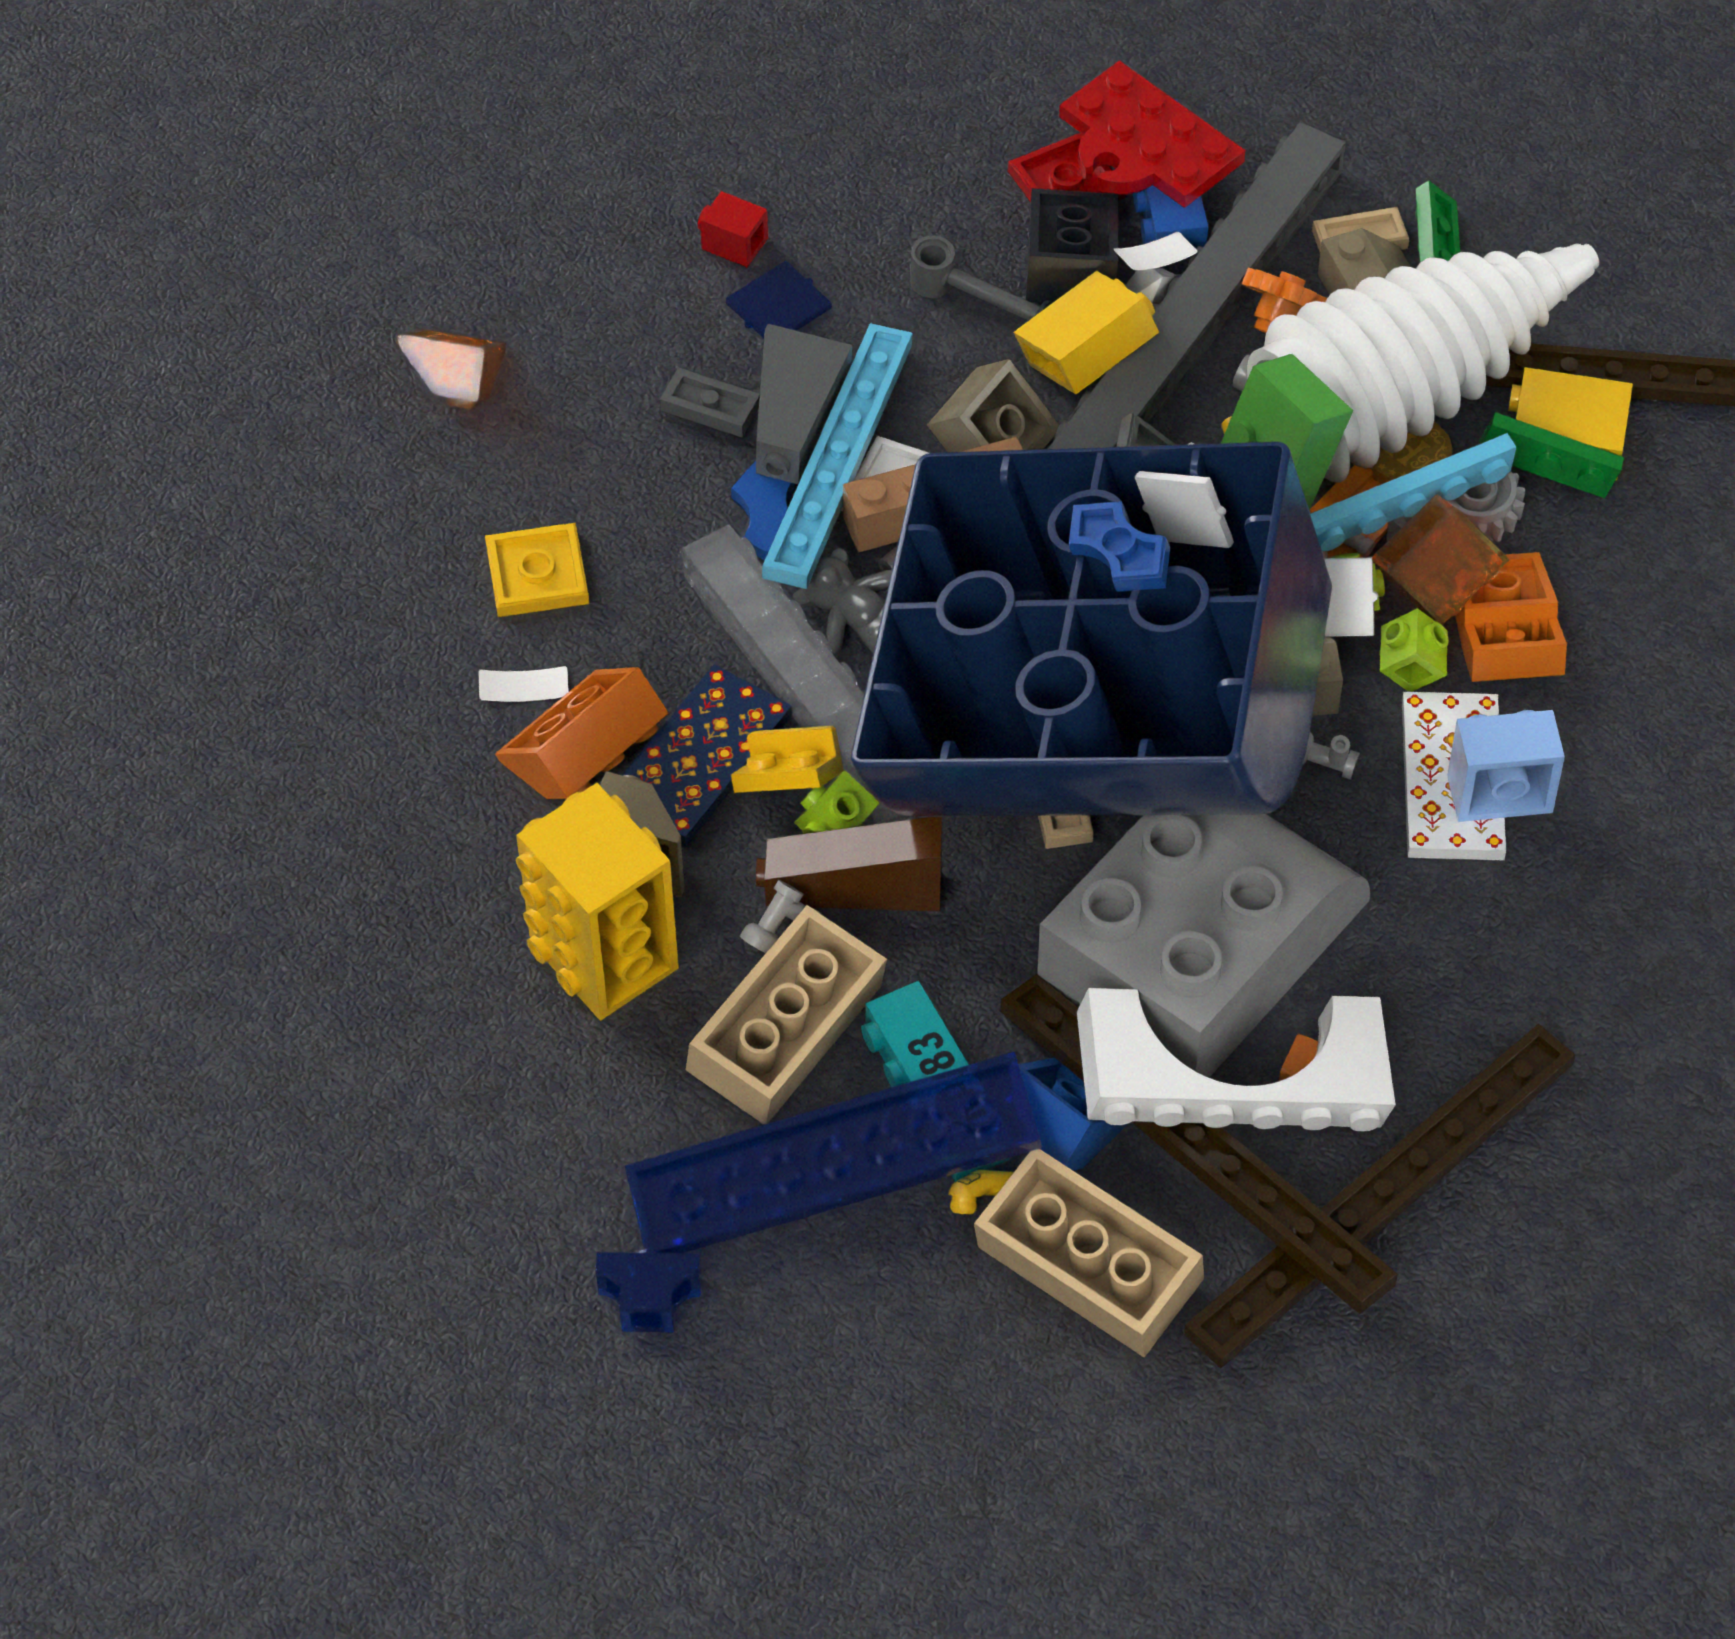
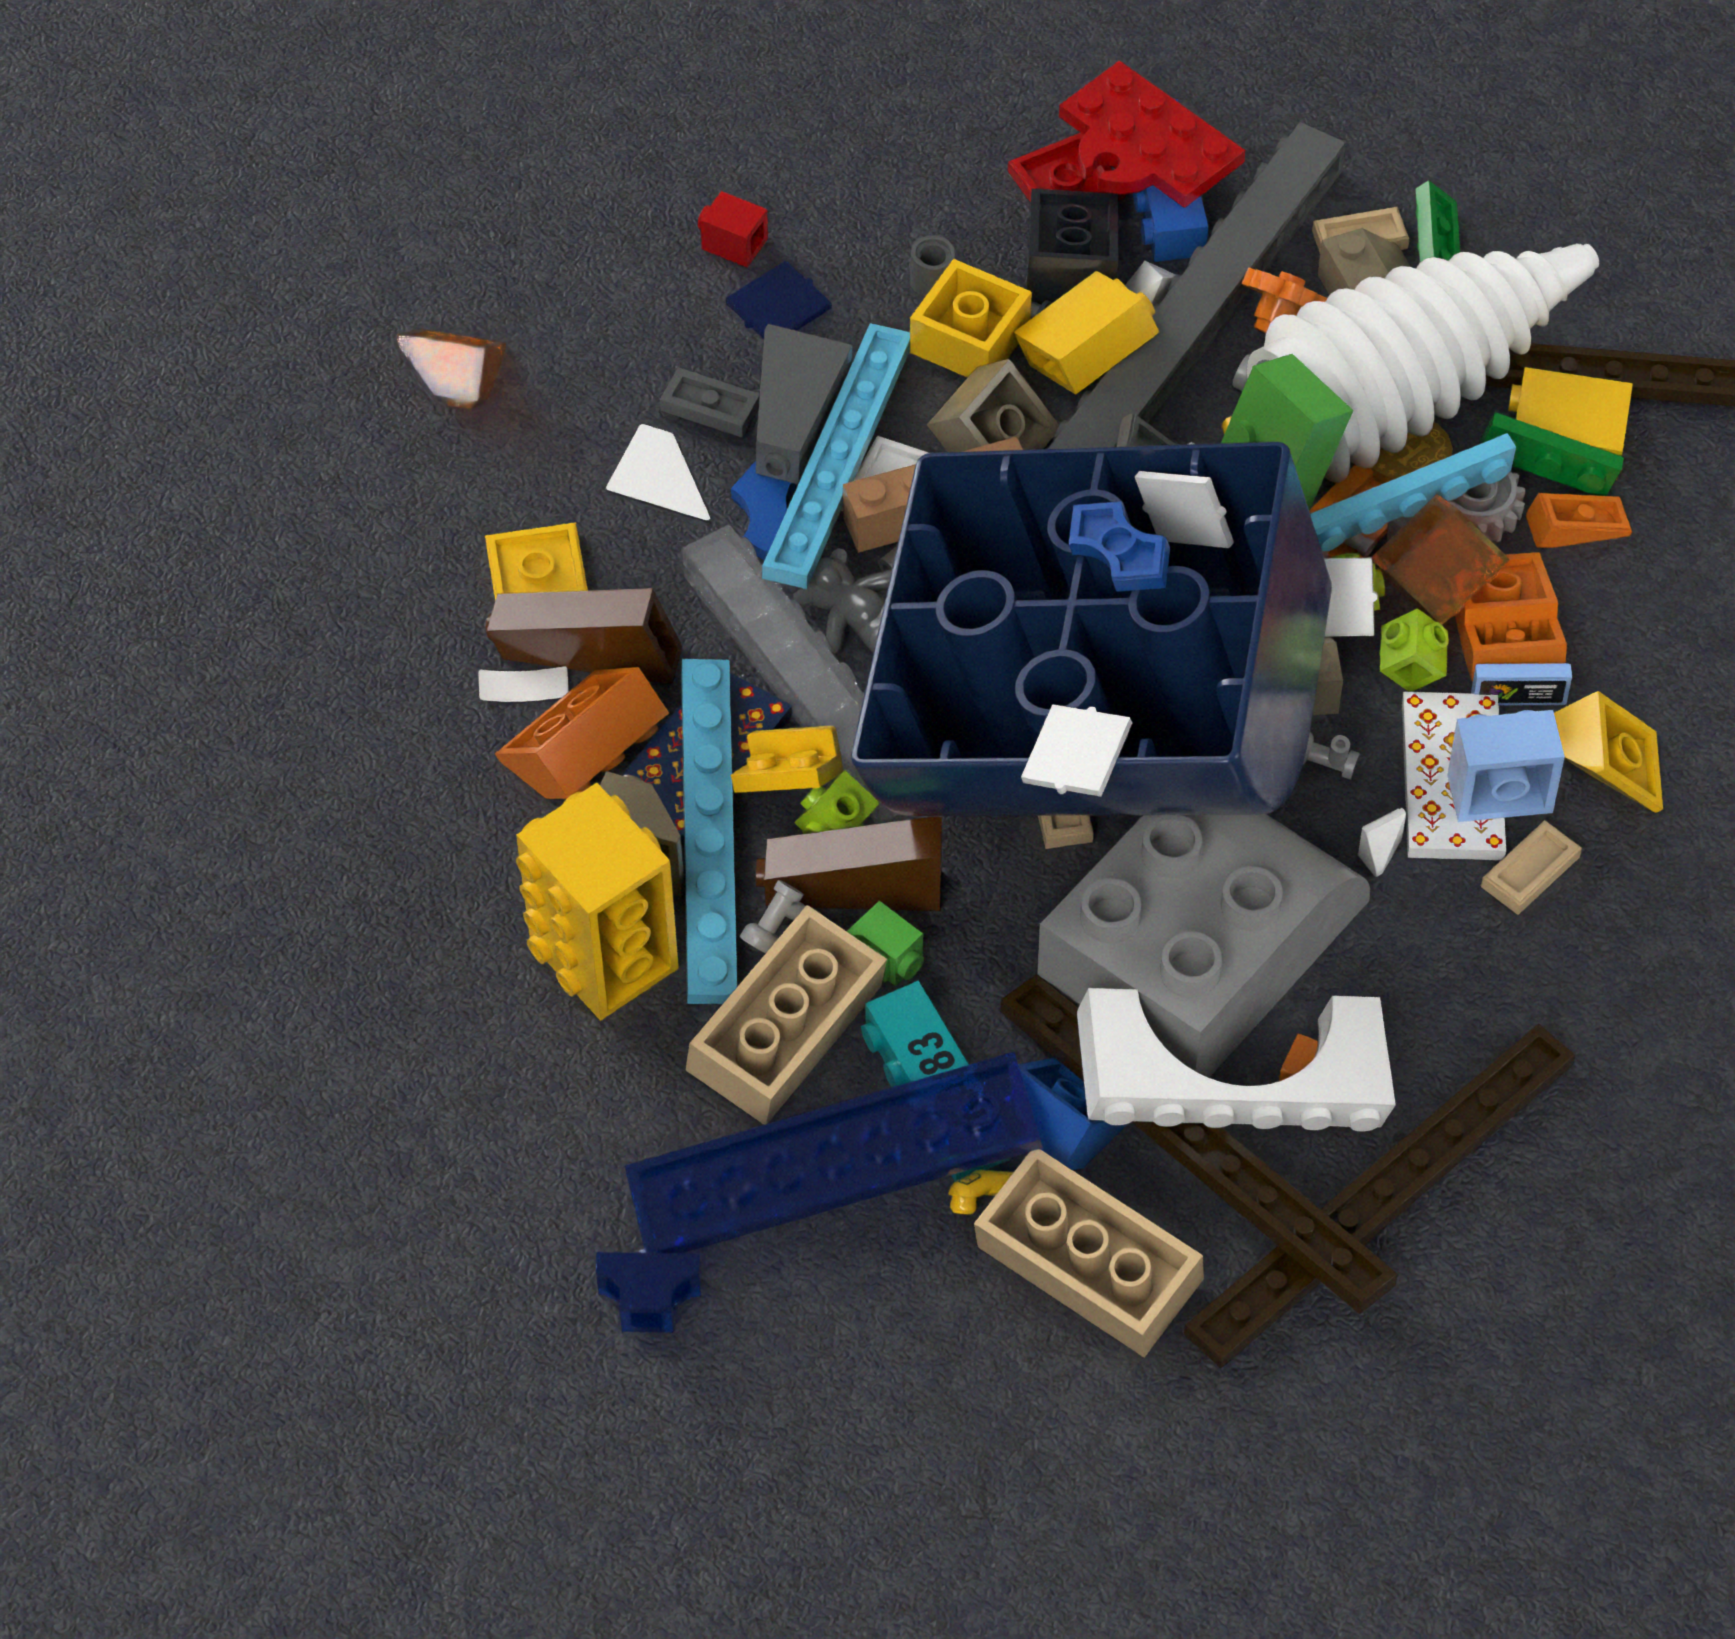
(587, 631): none -> reddish brown slope
(657, 473): none -> white sticker
(708, 831): none -> medium azure plate
(892, 939): none -> bright green window
(968, 319): none -> yellow brick
(1076, 750): none -> white piece
(1157, 253): white sticker -> none
(1381, 840): none -> white slope
(1524, 683): none -> tile
(1531, 867): none -> tan tile
(1576, 519): none -> orange slope
(1612, 748): none -> yellow slope

